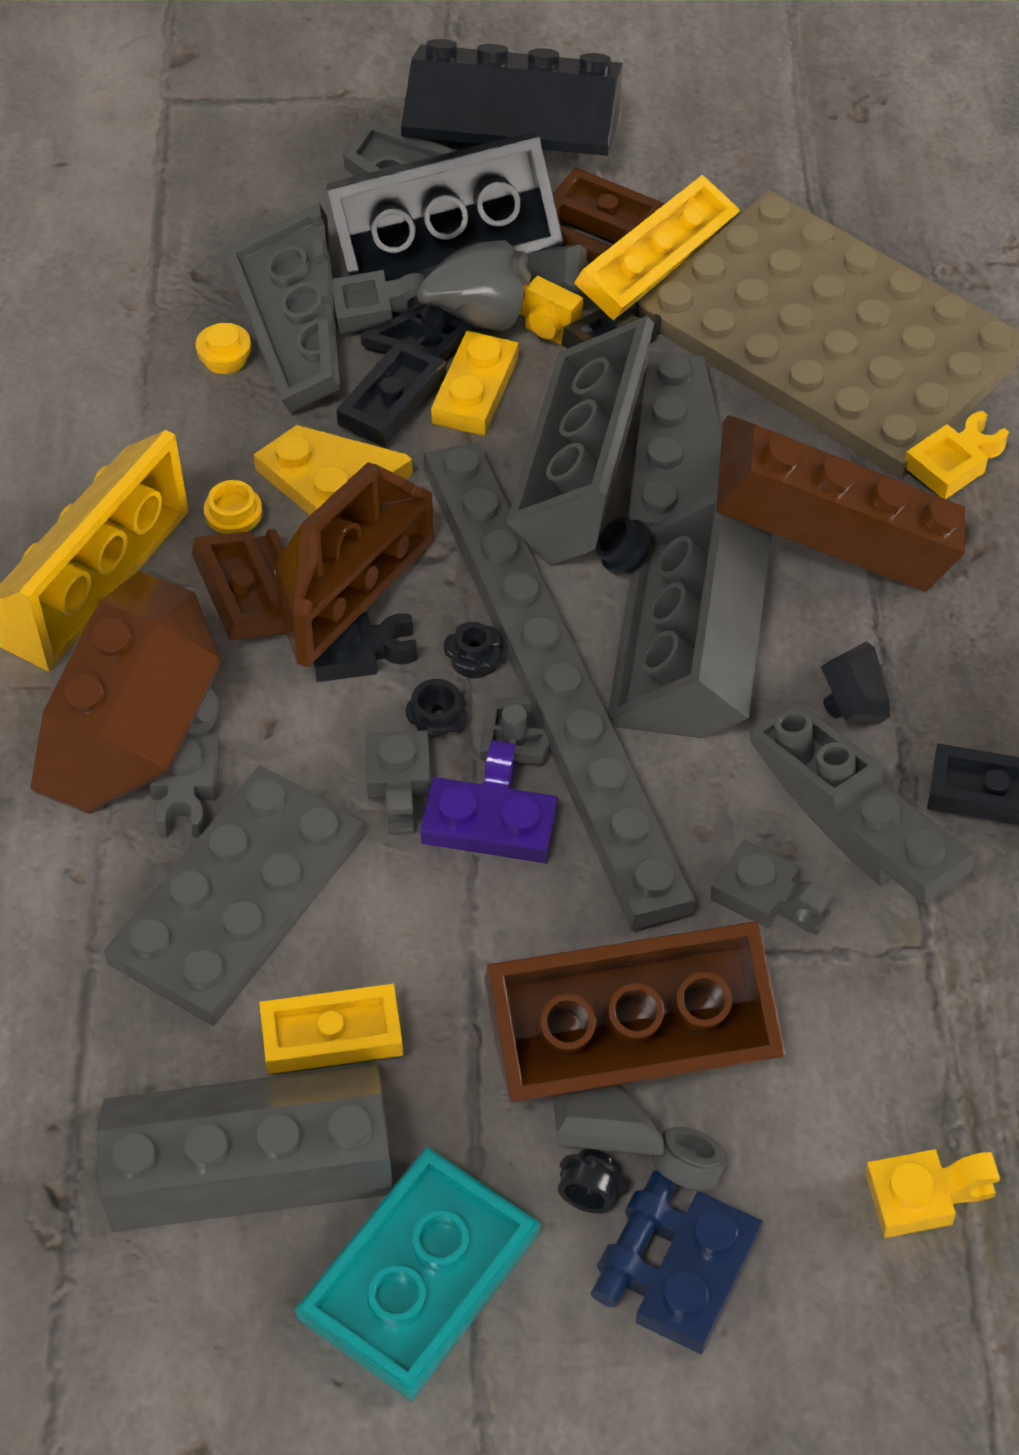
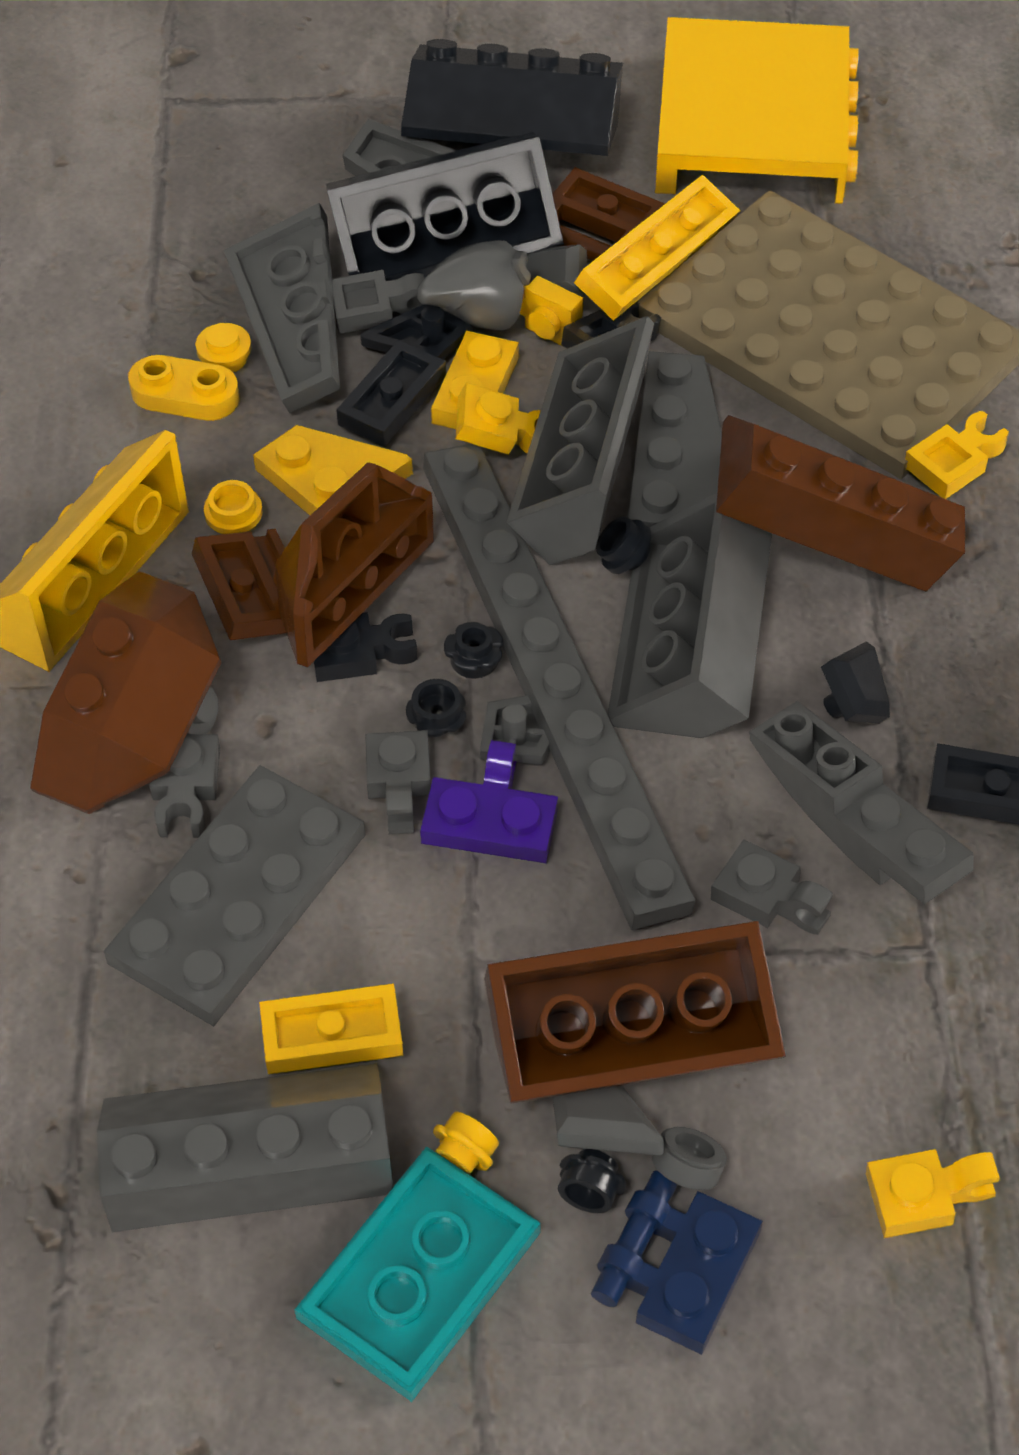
(184, 387): none -> yellow plate
(466, 1143): none -> yellow plate
(493, 420): none -> yellow plate
(758, 101): none -> yellow panel

